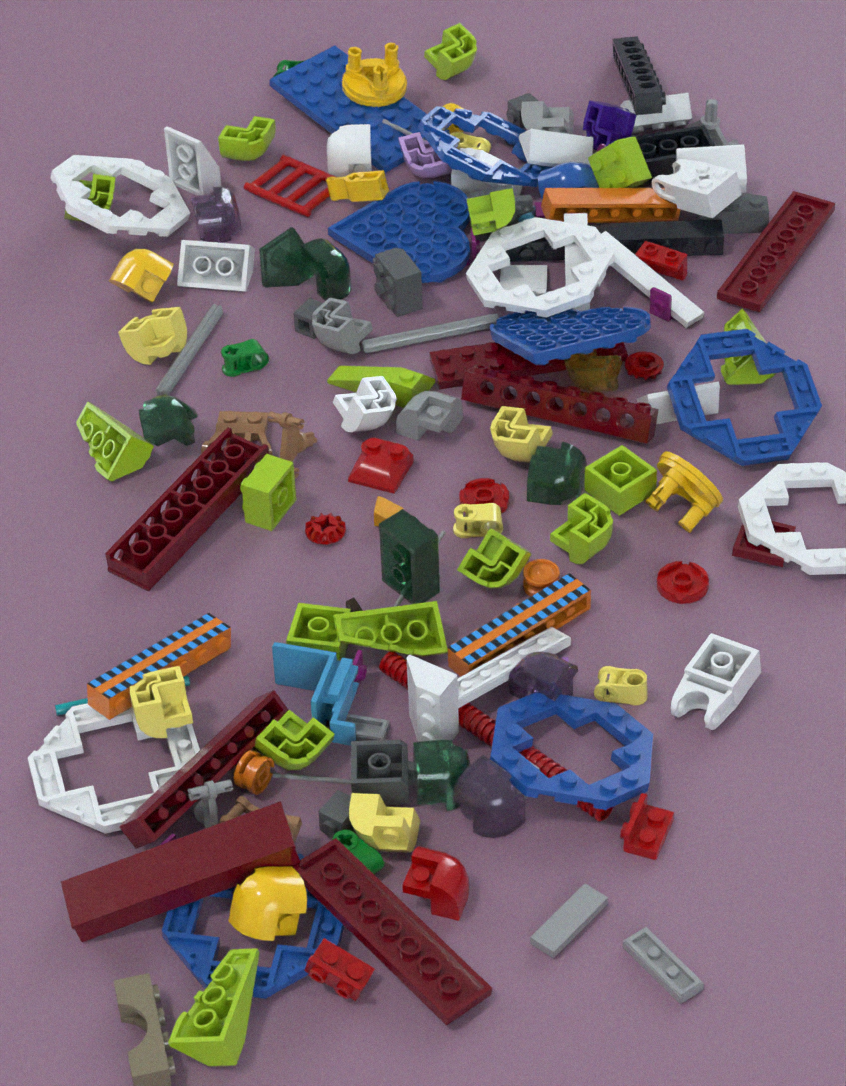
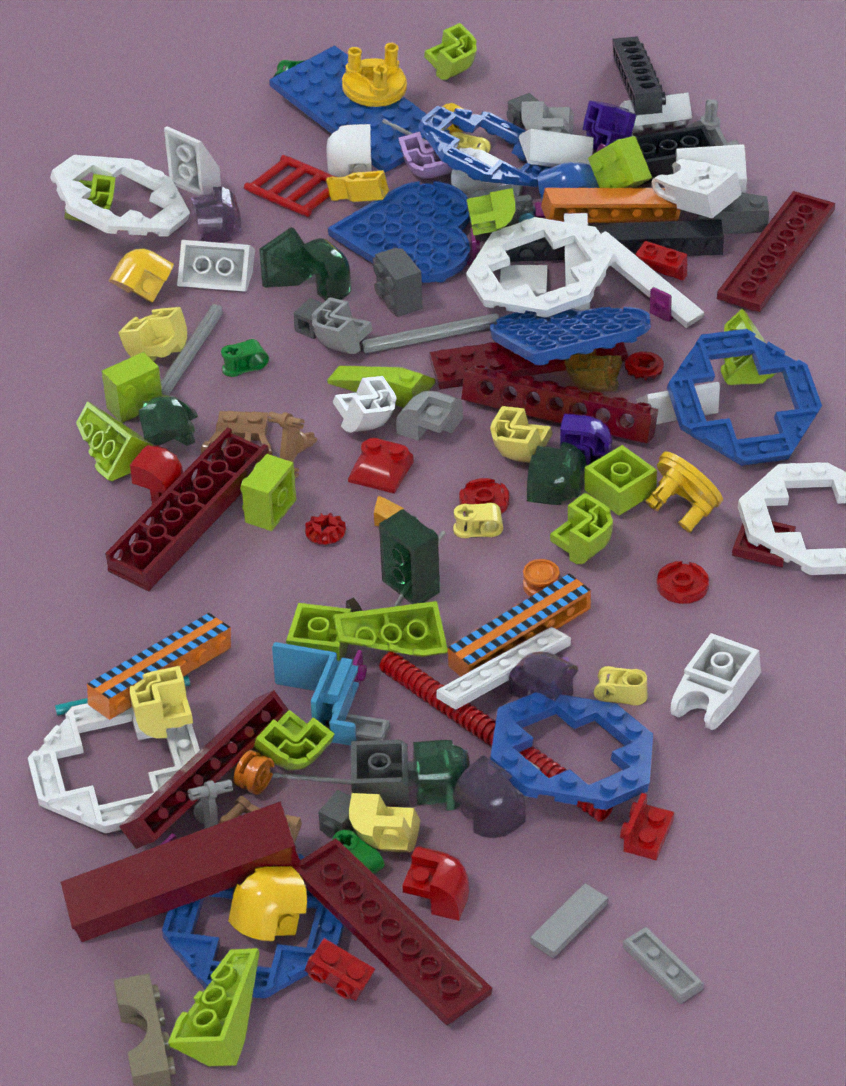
(130, 385): none -> lime brick
(156, 470): none -> red brick
(248, 142): lime brick -> none
(432, 700): white slope -> none
(495, 561): lime brick -> none
(586, 434): none -> dark purple brick

